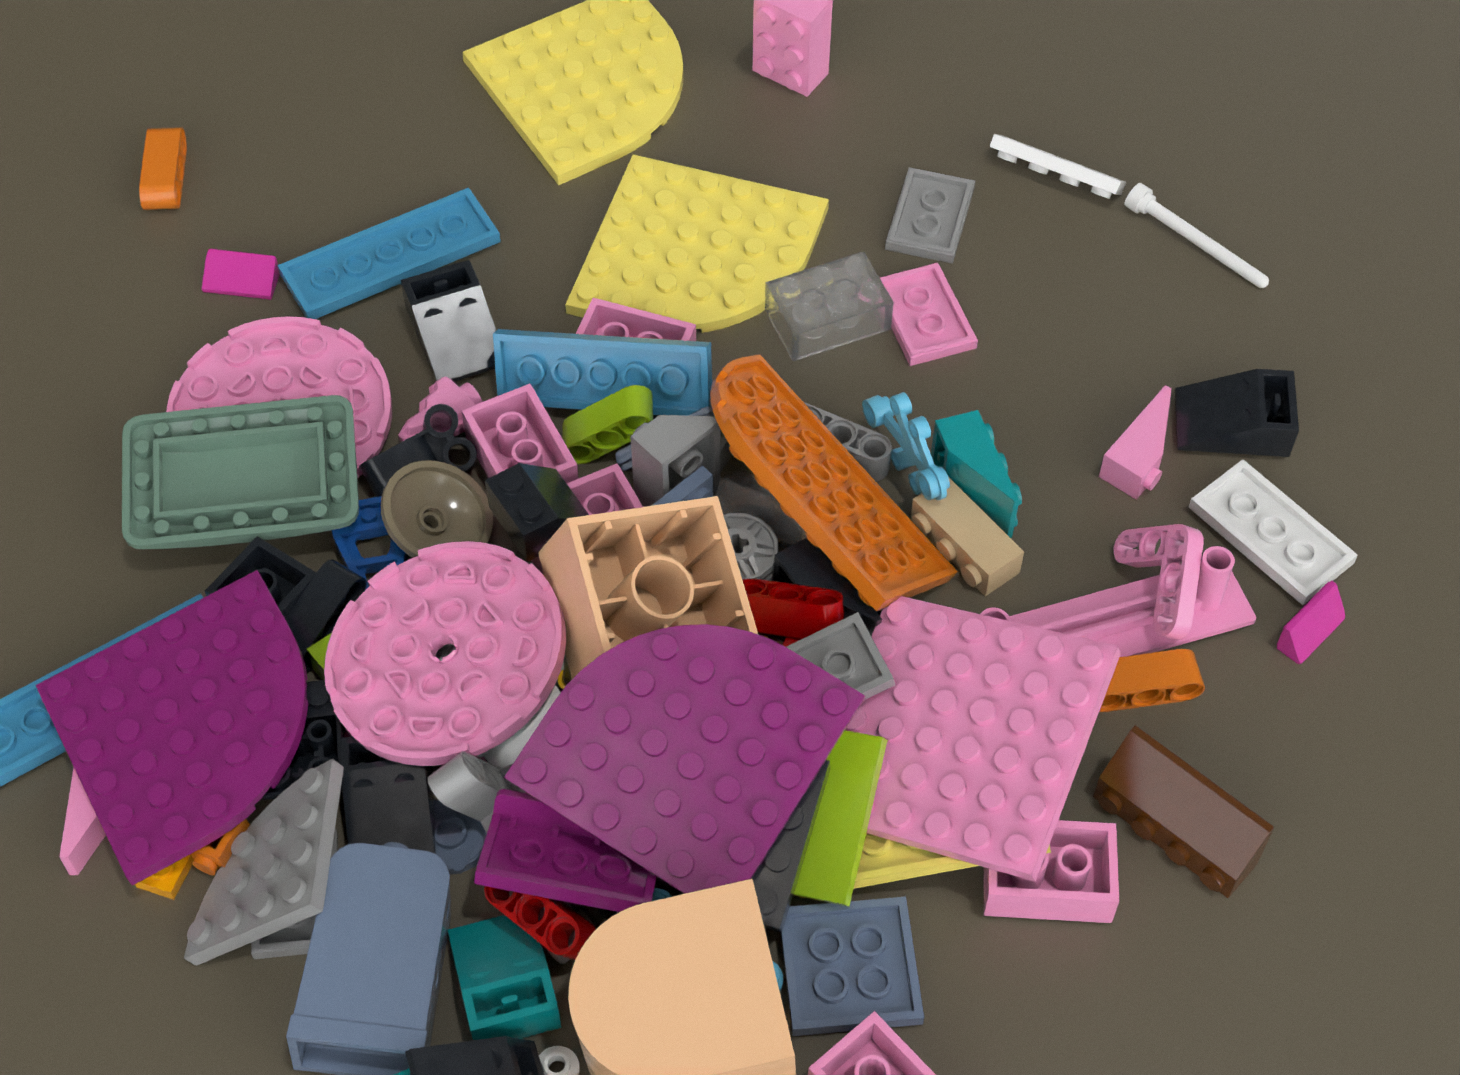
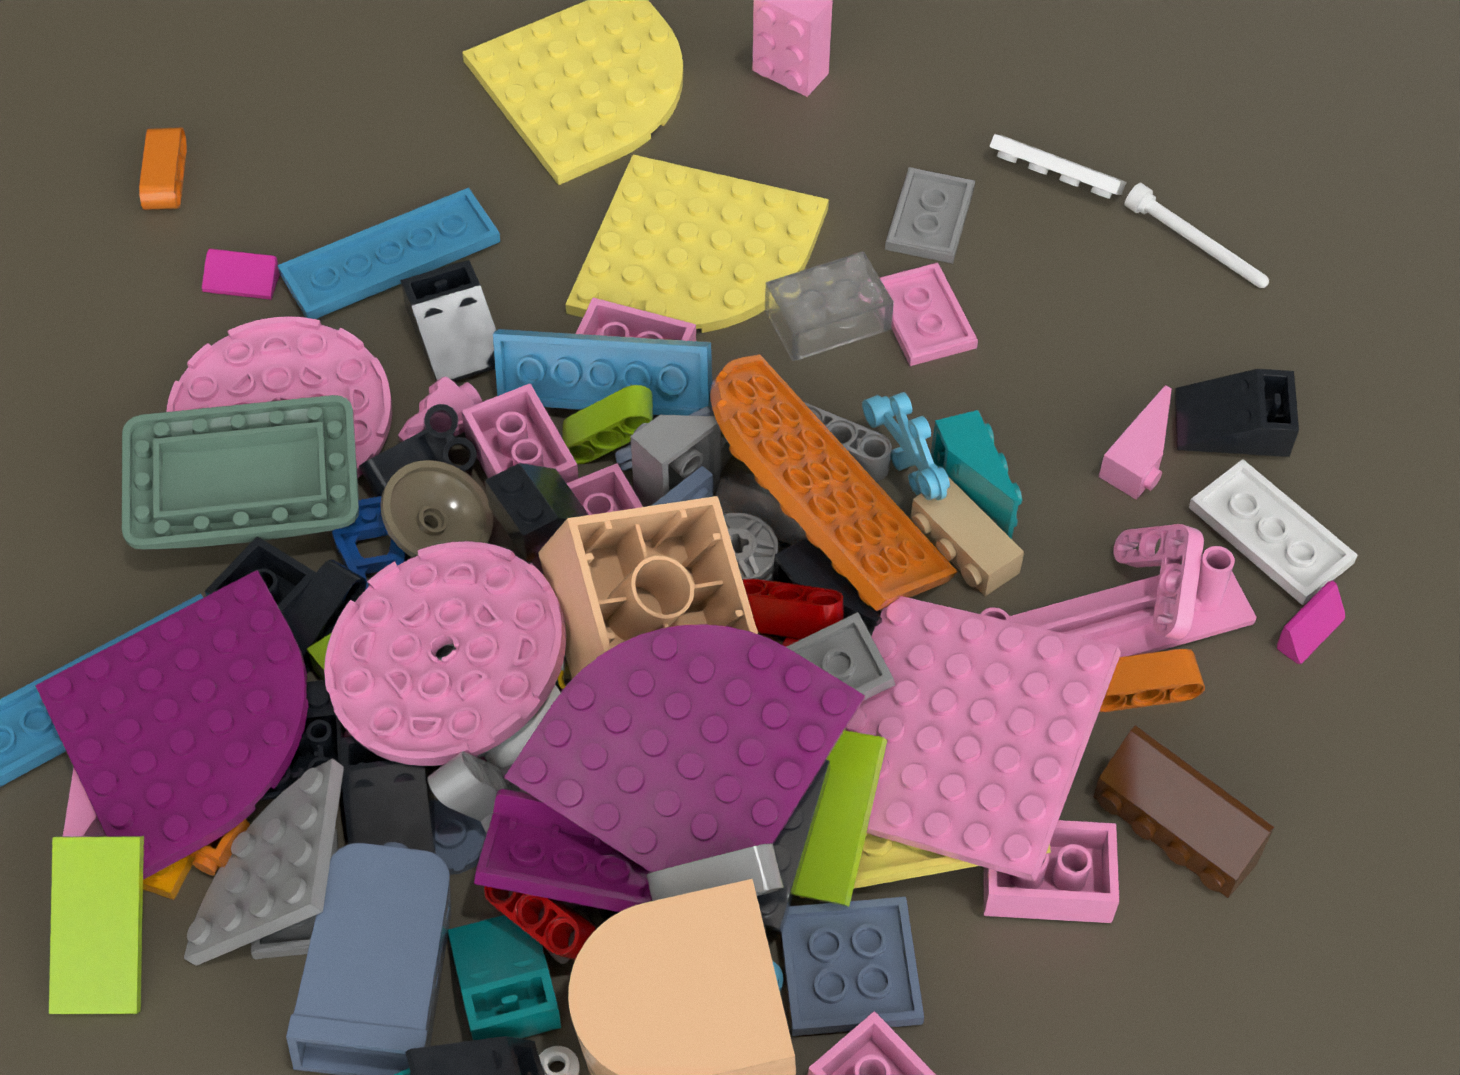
(96, 925): none -> lime tile
(745, 864): none -> light grey beam

